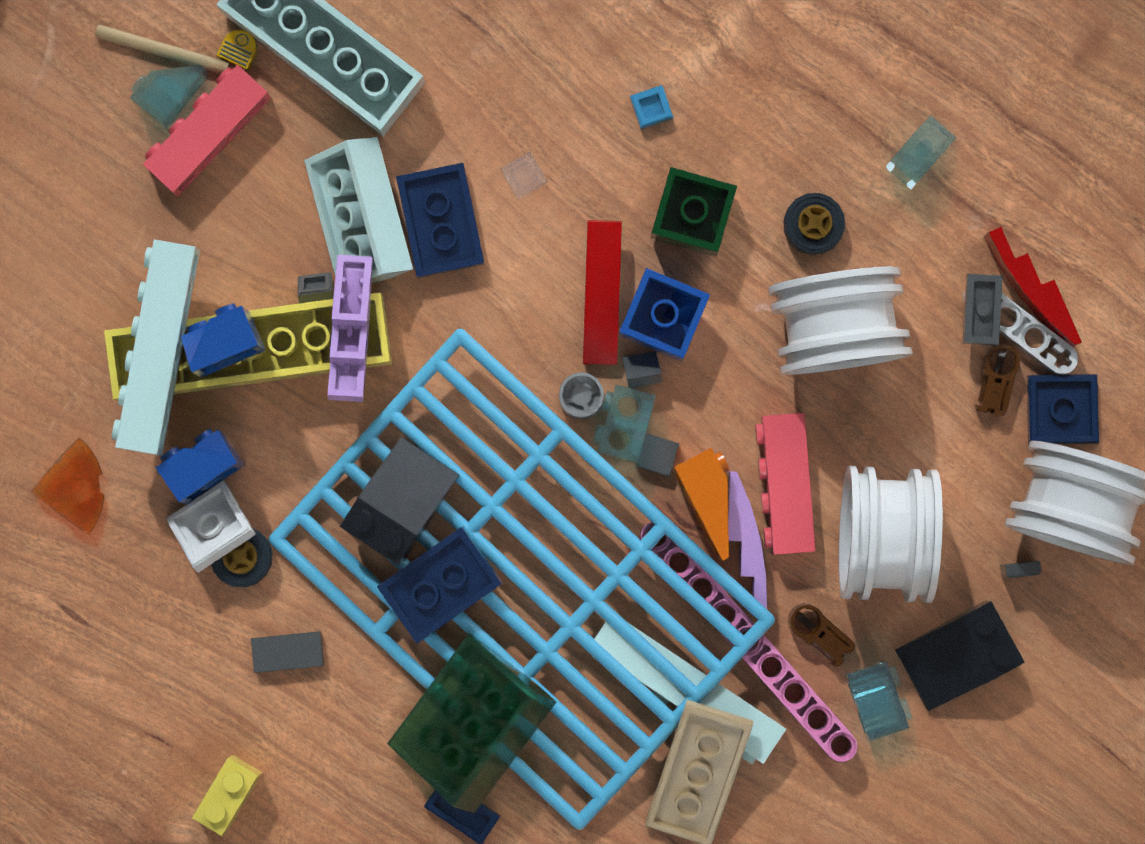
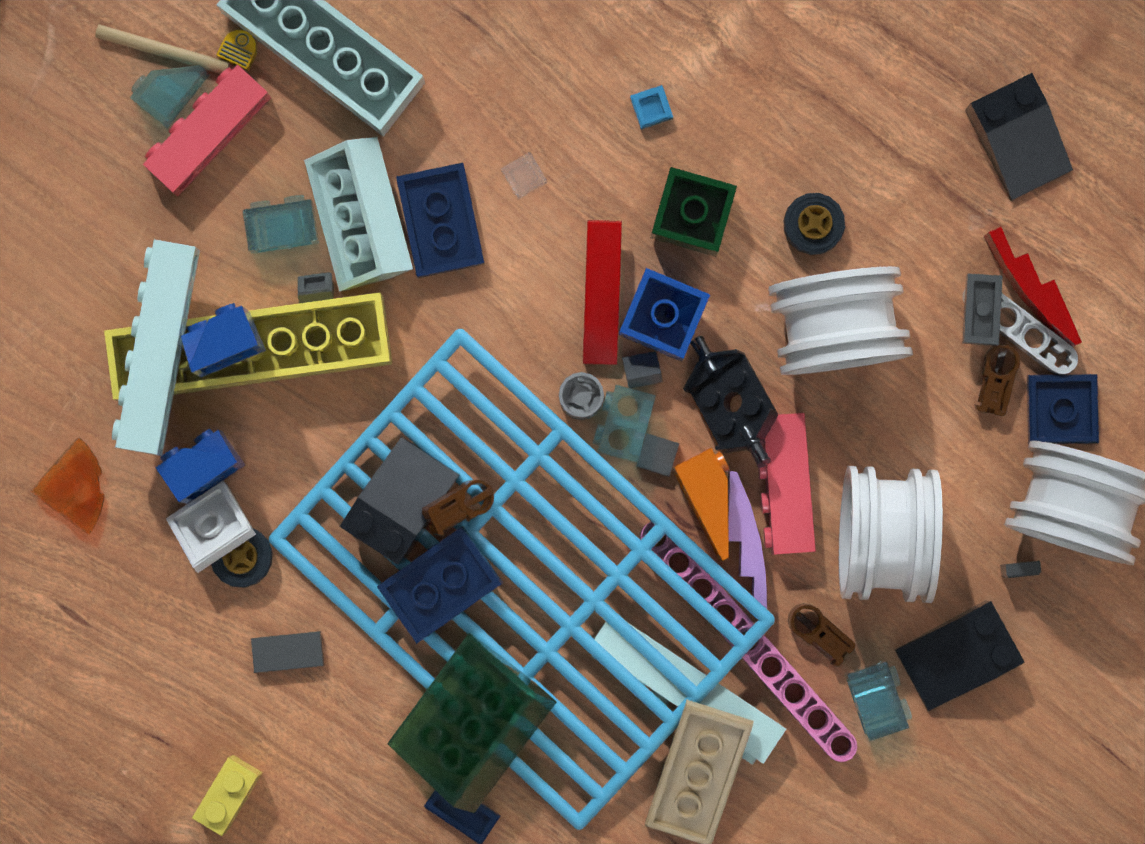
(280, 225): none -> clear light blue brick
(350, 328): lavender slope -> none
(453, 507): none -> reddish brown piece
(714, 384): none -> black plate
(920, 152): clear light blue slope -> none
(1020, 136): none -> black slope

